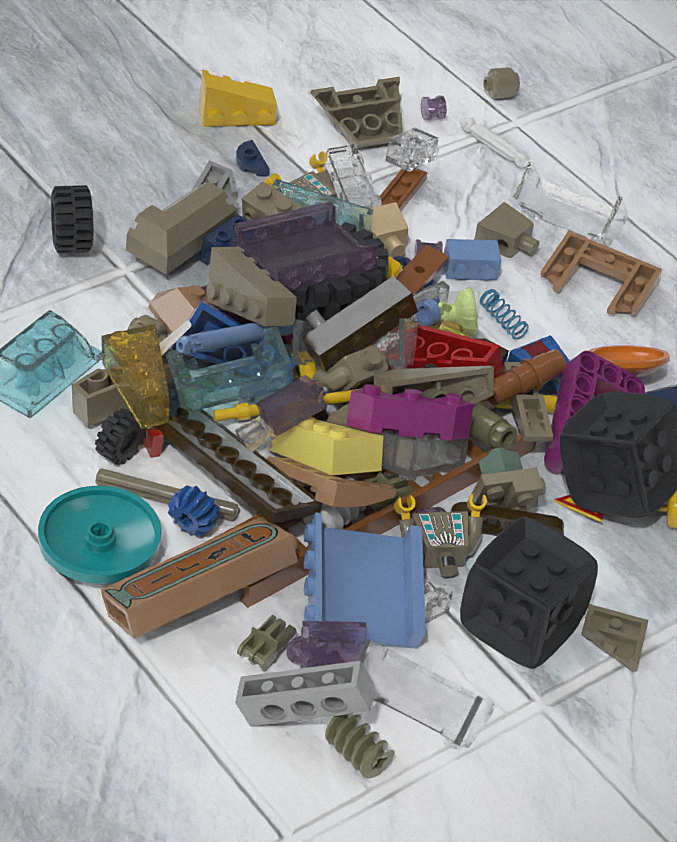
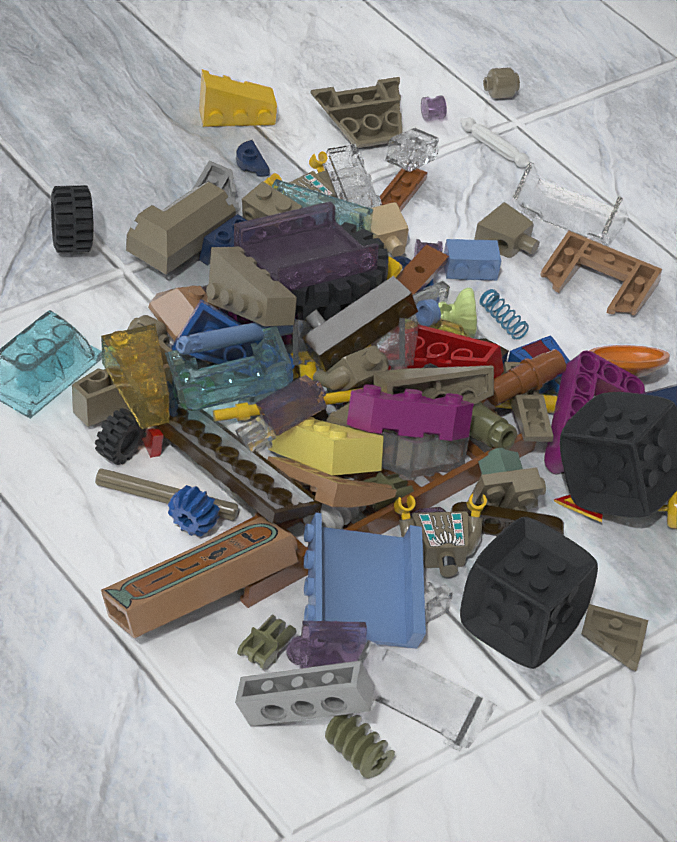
(99, 534): teal dish -> none
(174, 336): white sticker -> none

